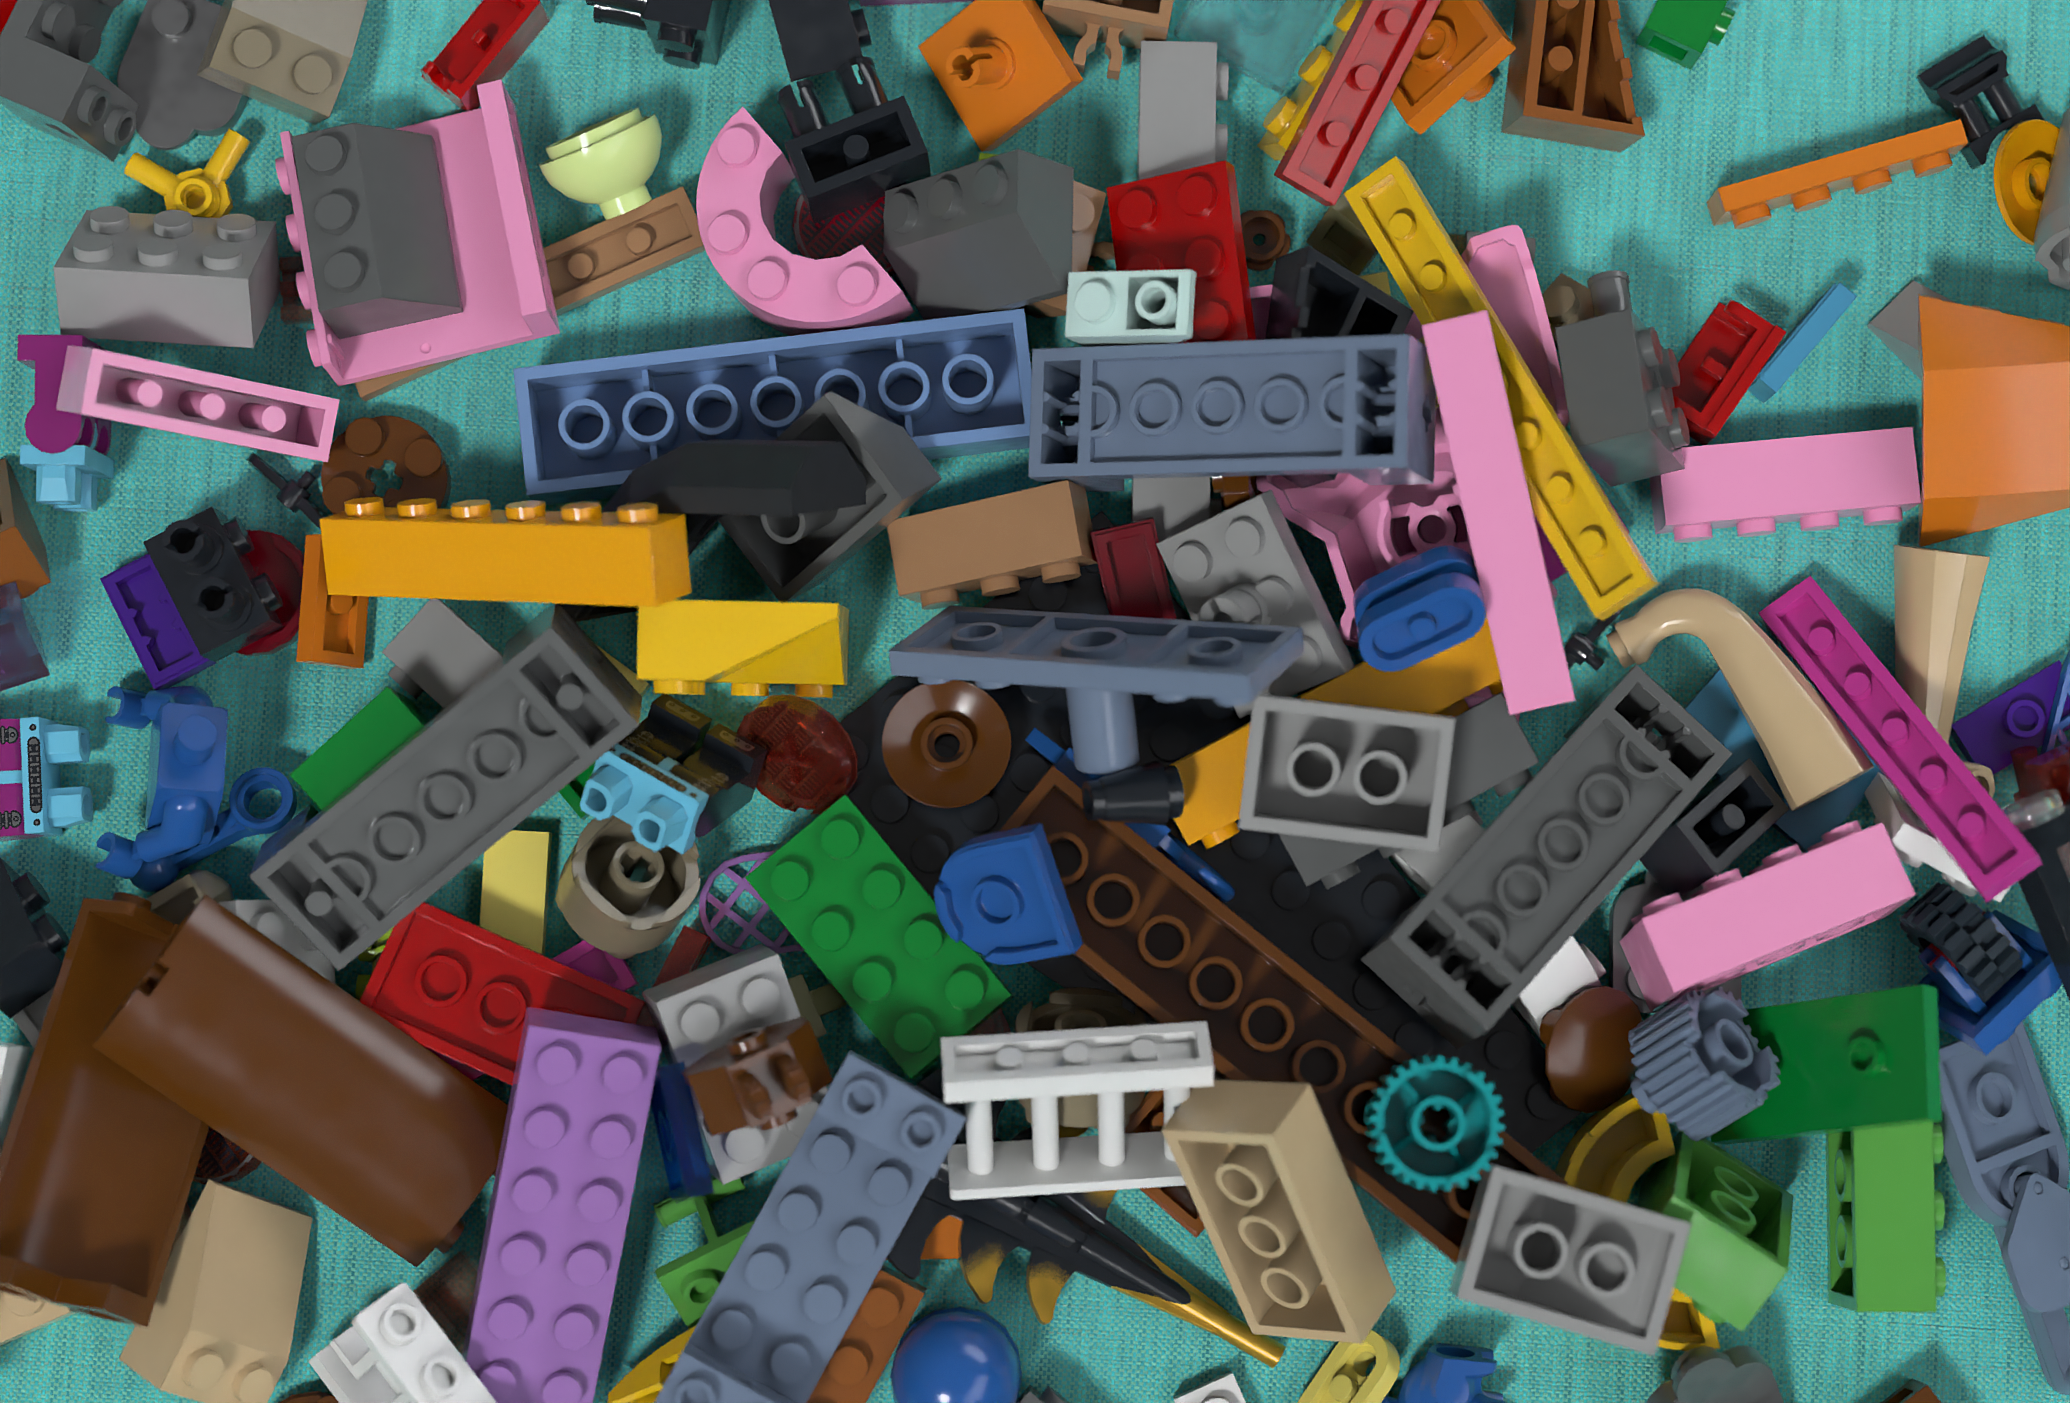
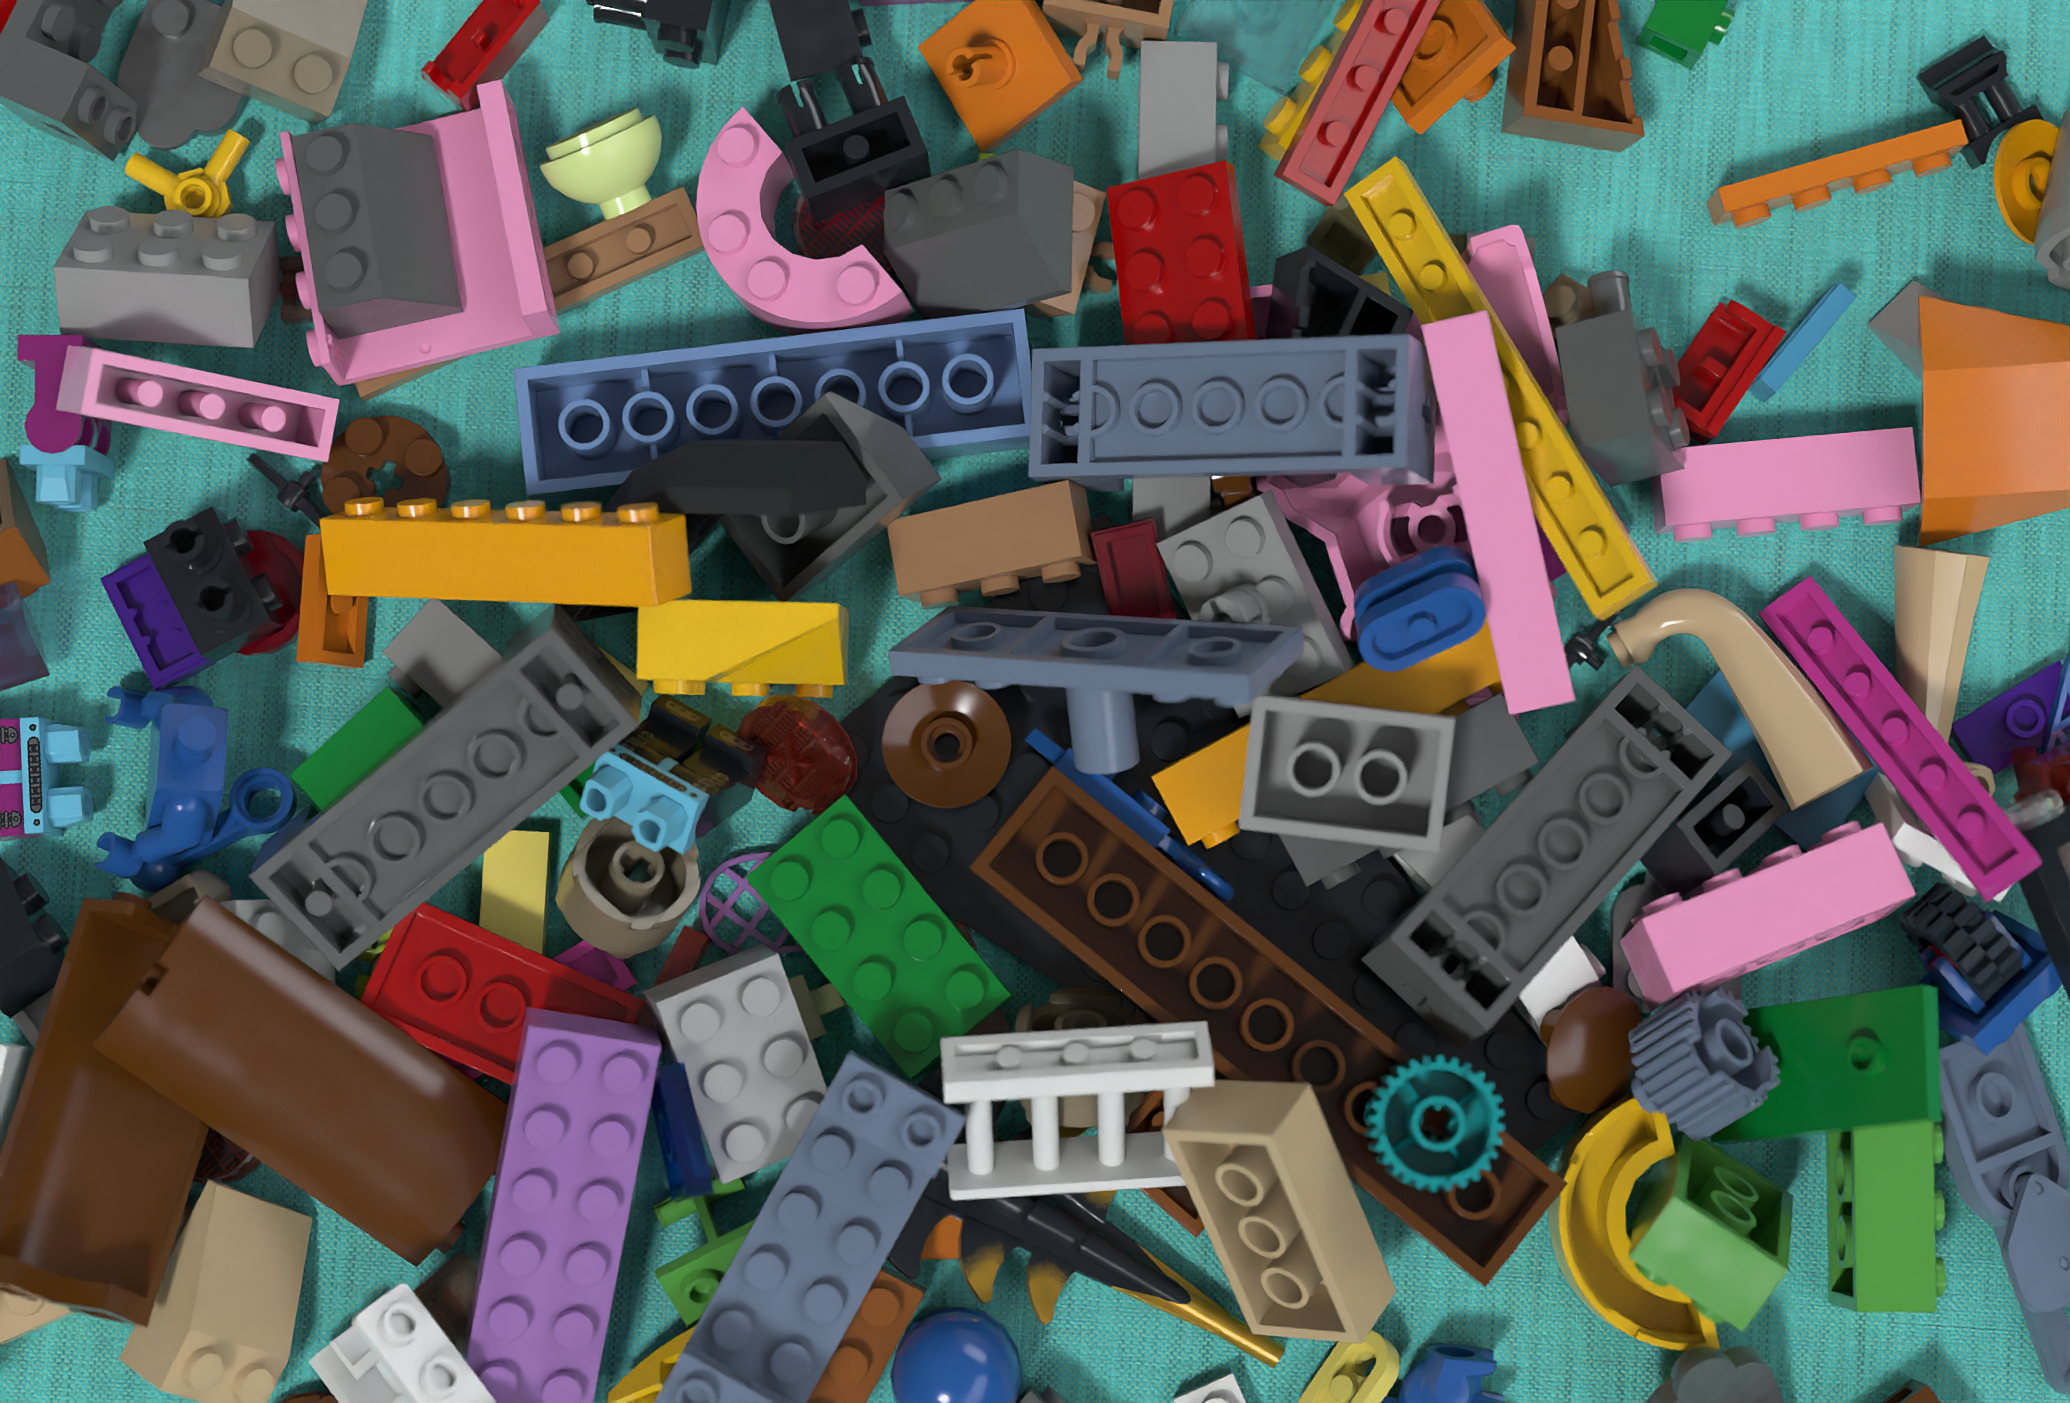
(759, 1077): reddish brown hinge -> none
(1007, 898): blue tile -> none
(1130, 307): light aqua slope -> none
(1136, 795): black cone -> none
(1276, 243): reddish brown plate -> none
(1569, 1258): light grey slope -> none

